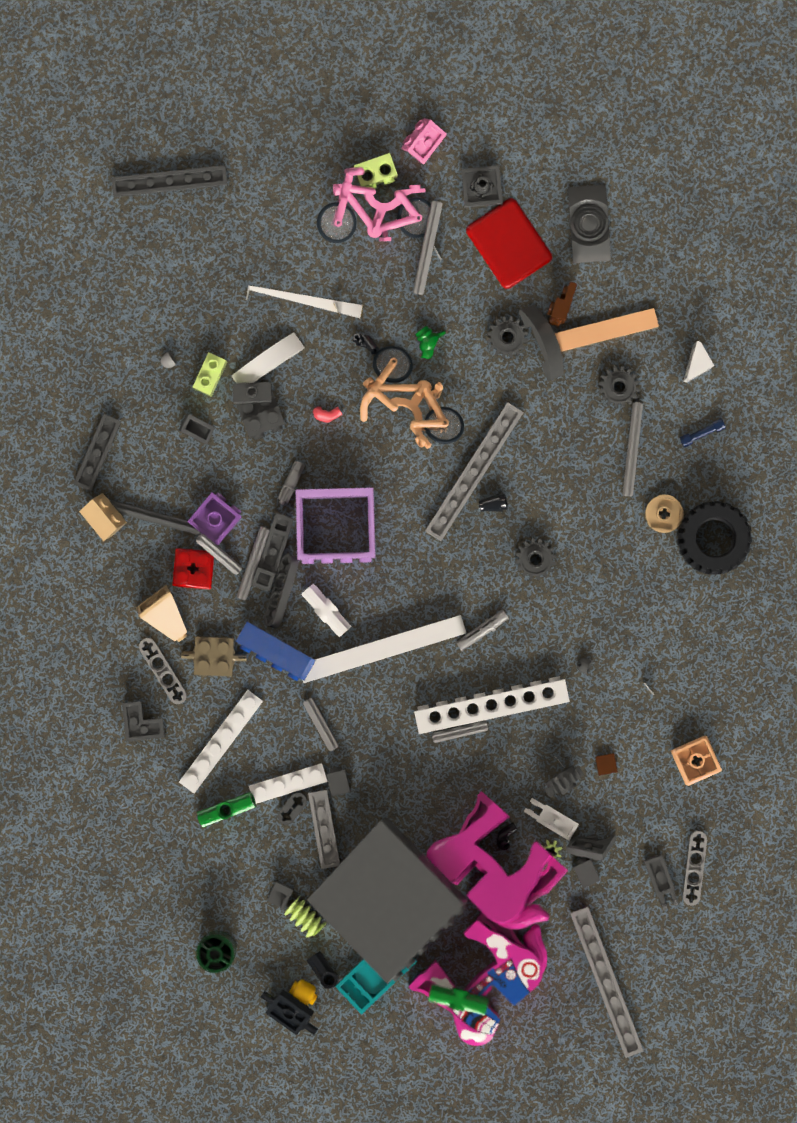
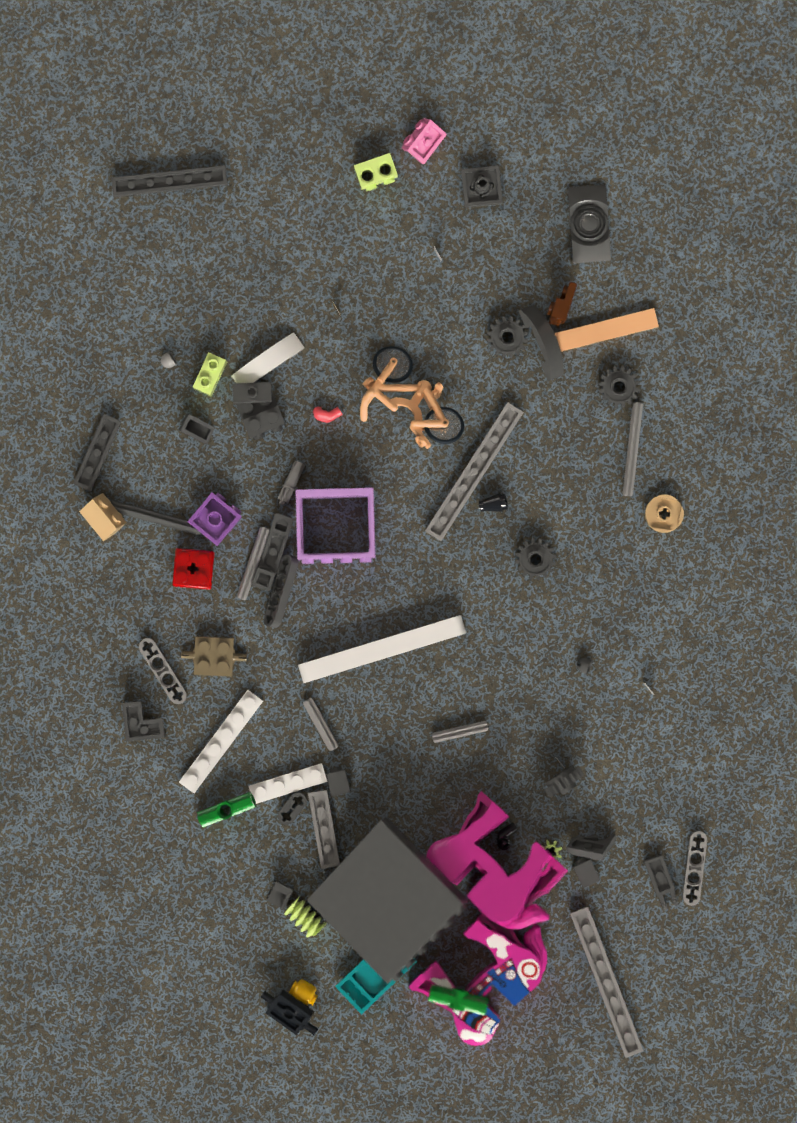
(163, 614): slope -> none
(216, 951): dark green cylinder -> none
(219, 554): light grey axle -> none
(276, 651): blue brick -> none
(322, 968): black piece -> none
(326, 610): white piece -> none
(338, 222): piece -> none
(343, 307): white sticker -> none
(365, 341): black arm -> none
(427, 247): light grey axle -> none
(428, 341): green animal -> none
(482, 630): light grey pin -> none
(509, 243): red piece -> none
(553, 820): white hinge -> none
(559, 696): white brick -> none
(606, 764): reddish brown tile -> none
(698, 362): white slope -> none
(707, 765): light nougat brick -> none
(717, 426): dark blue bar -> none
(740, 538): black tyre -> none

